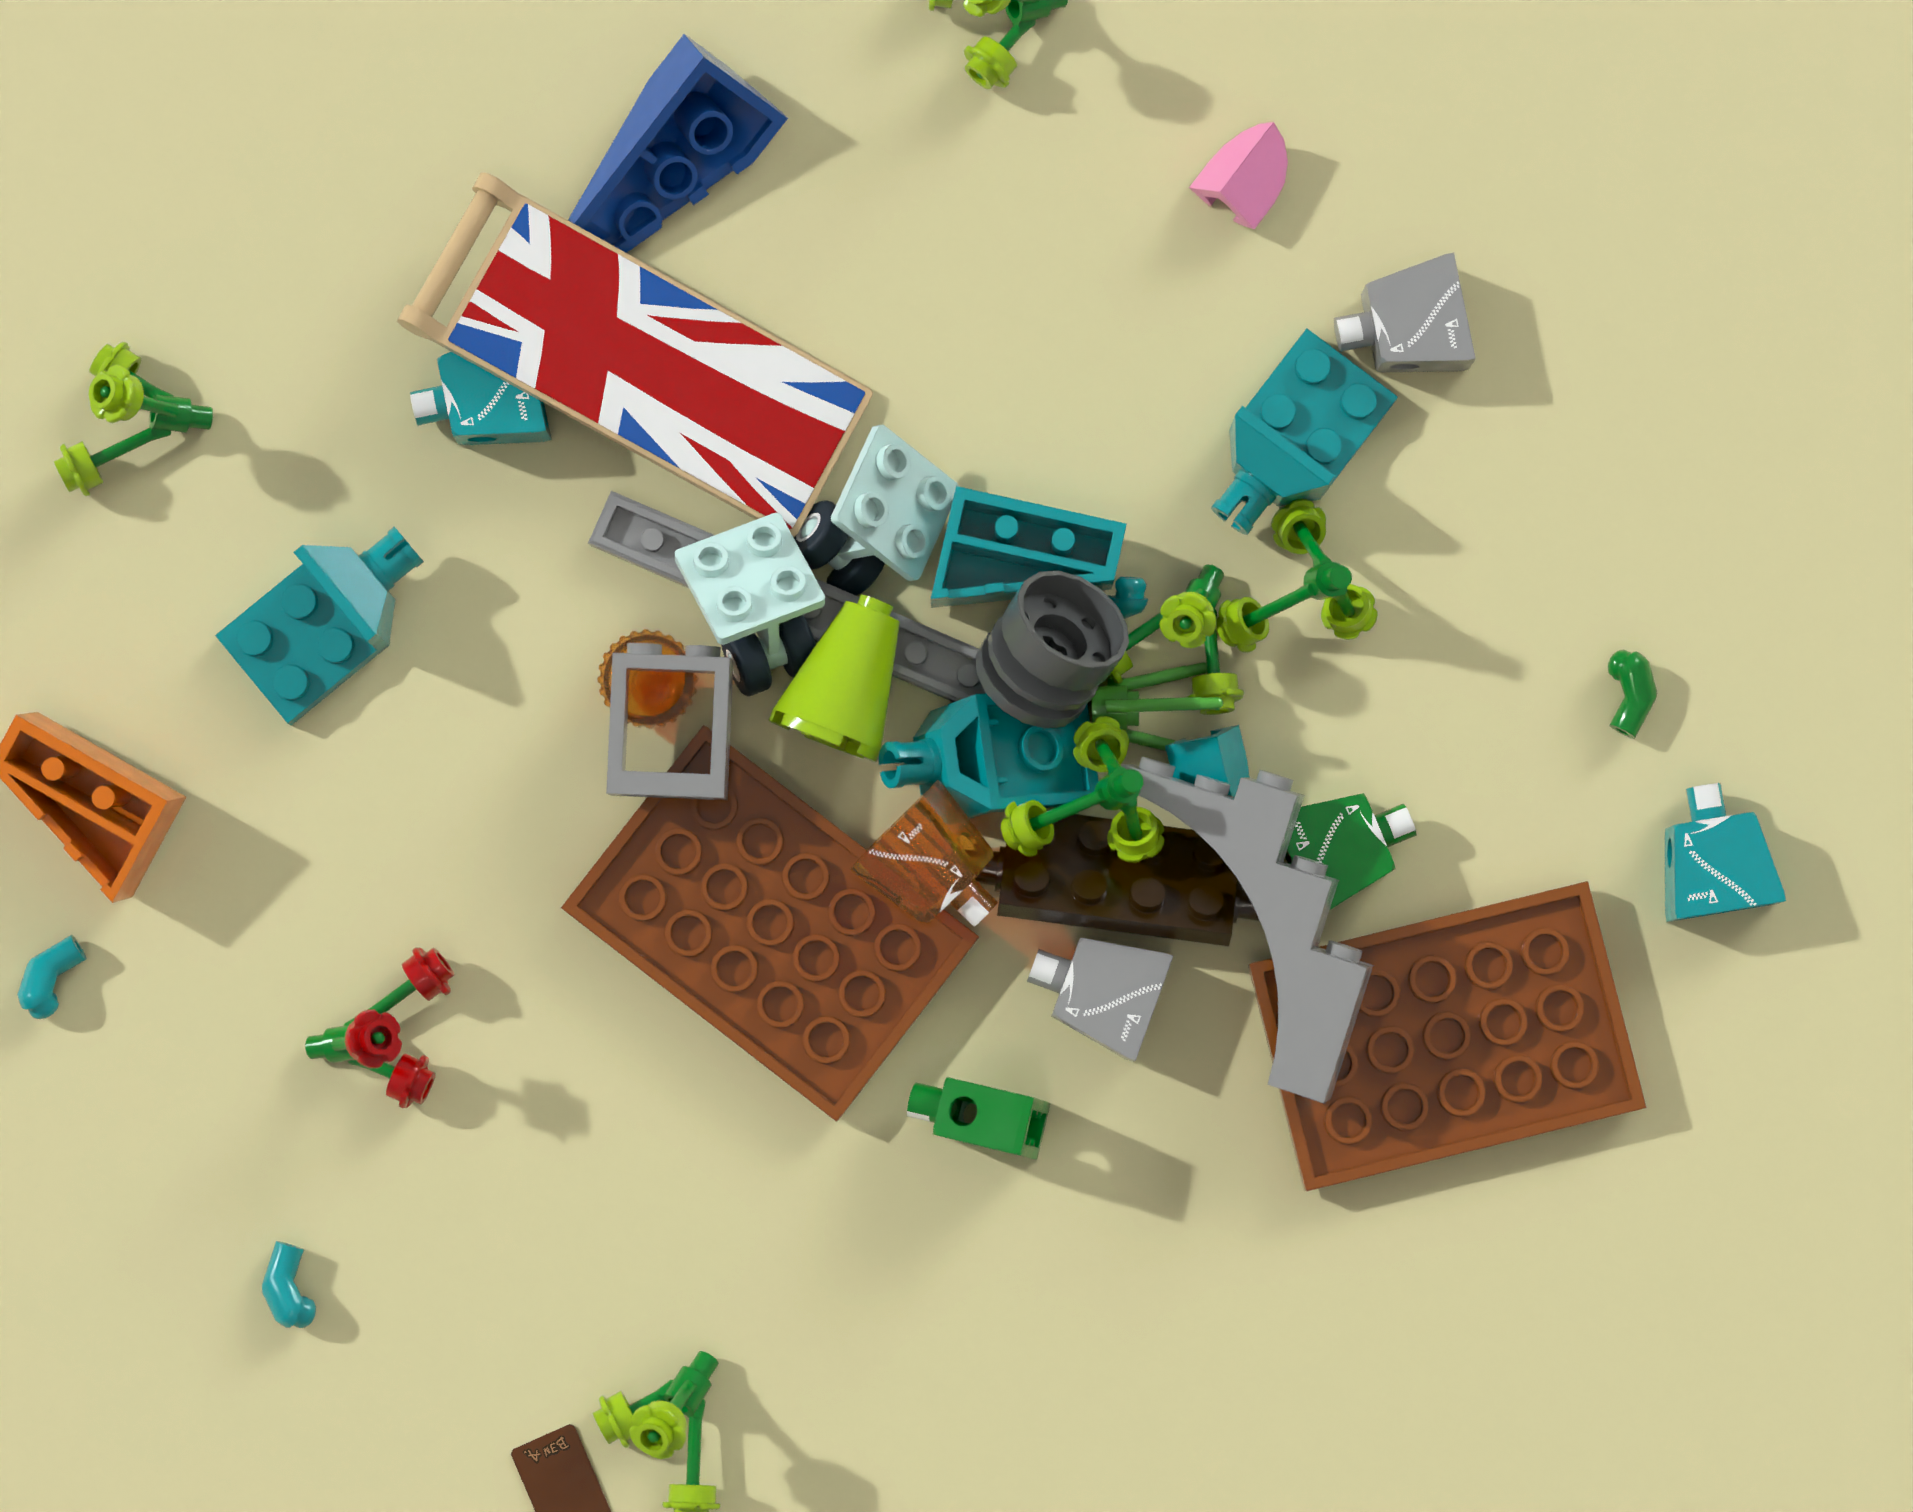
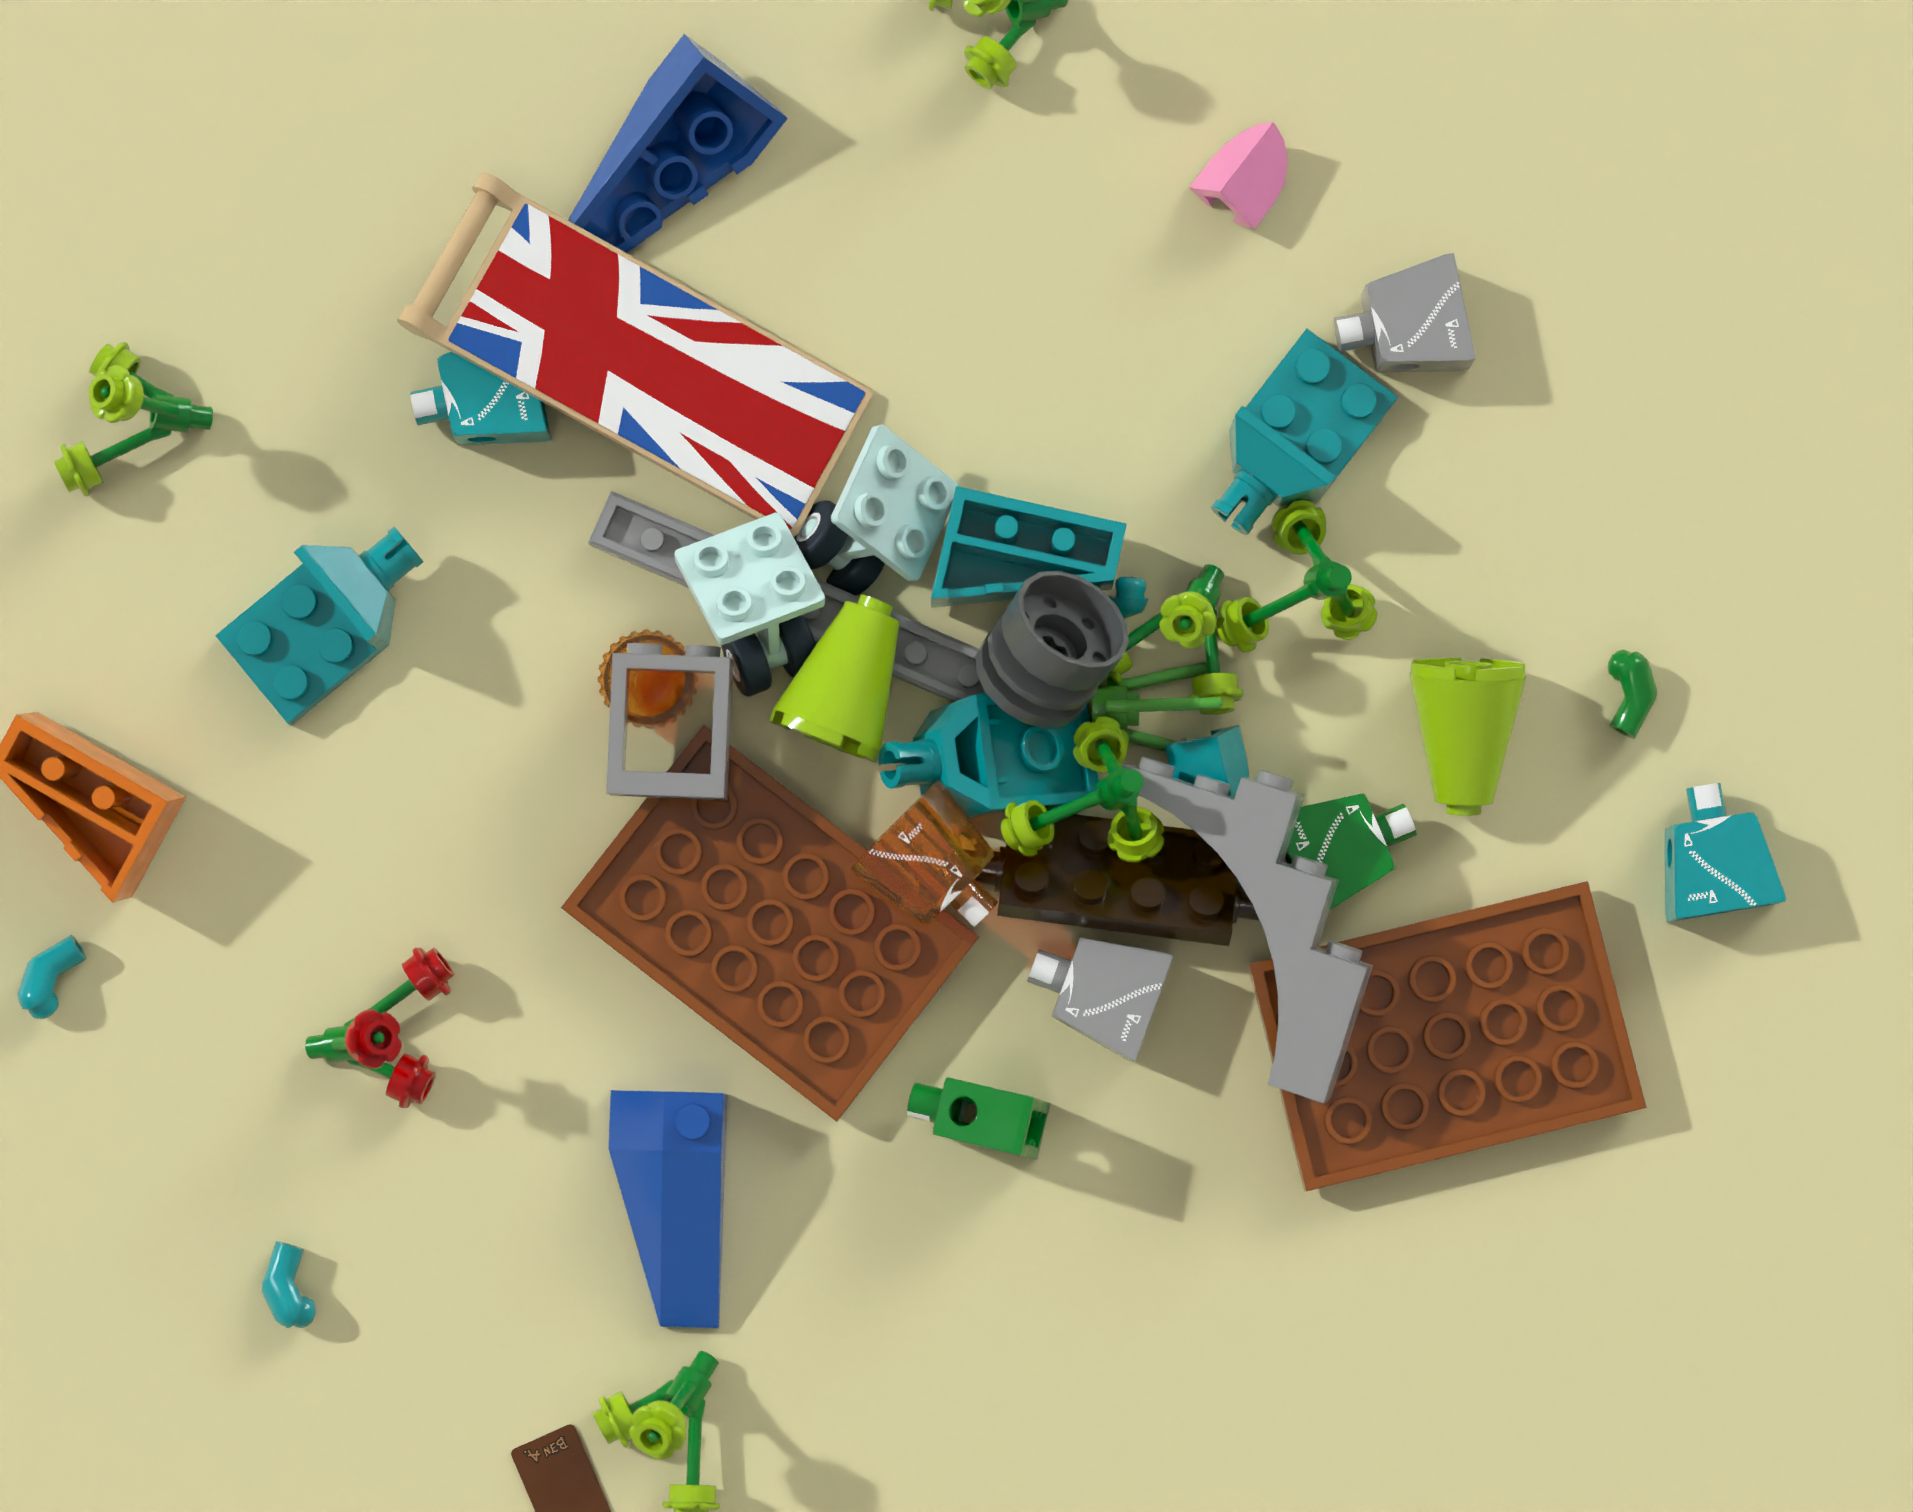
(672, 1183): none -> blue wedge
(1466, 725): none -> lime cone

